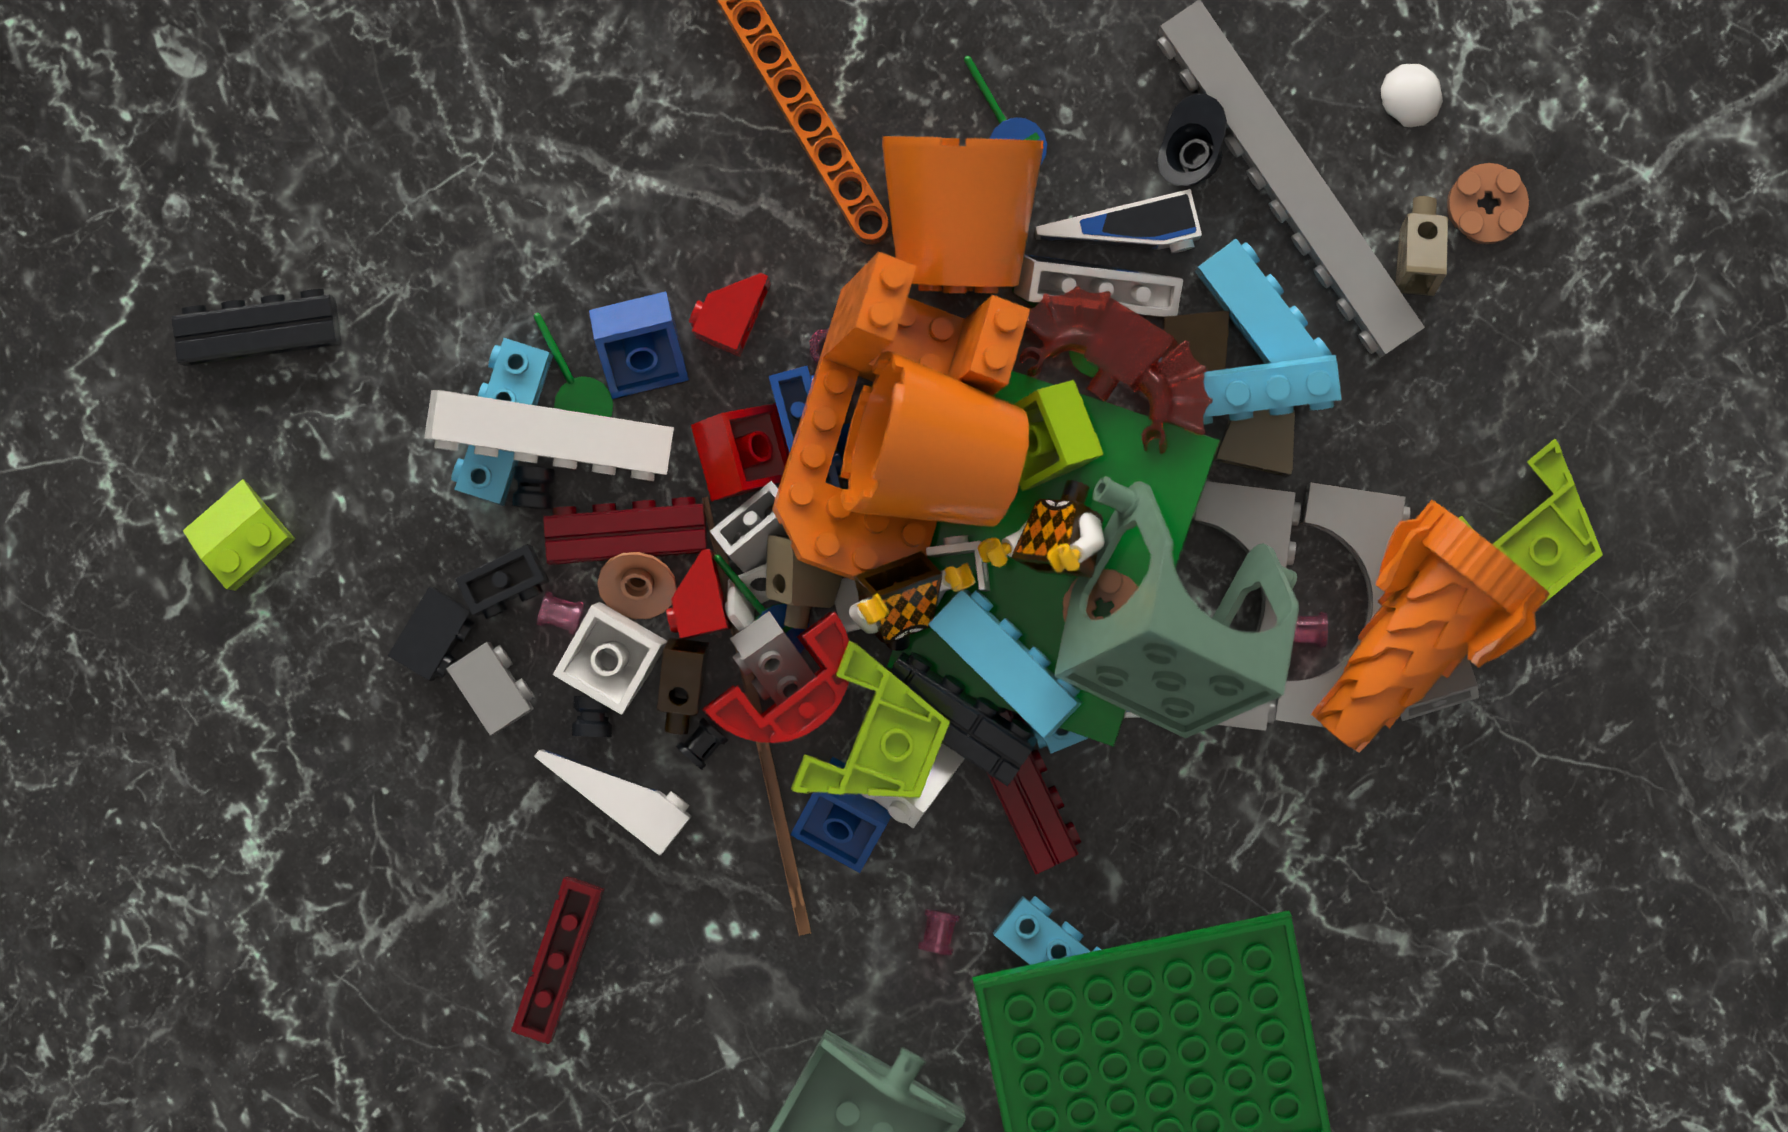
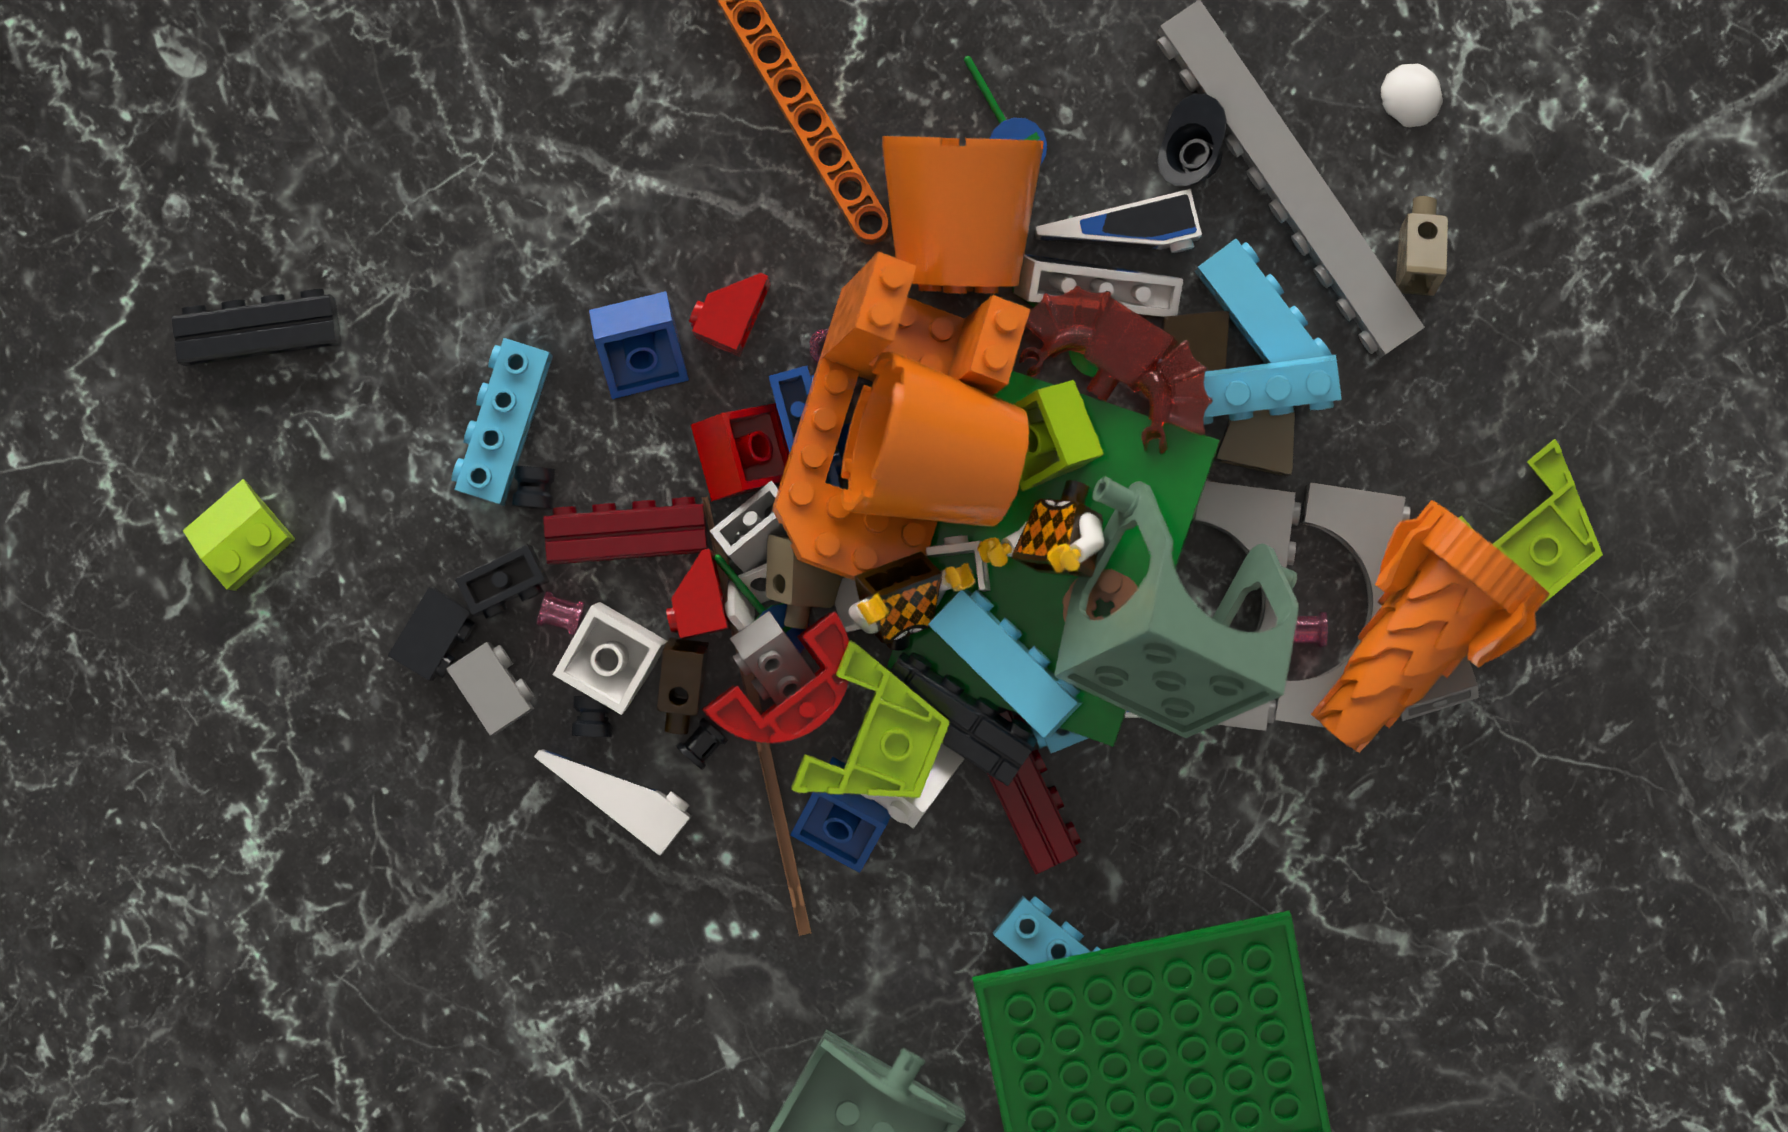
(548, 433): white brick -> none
(557, 960): dark red brick -> none
(578, 393): green piece -> none
(636, 597): nougat dish -> none
(938, 932): clear pink bush -> none
(1502, 185): nougat plate -> none

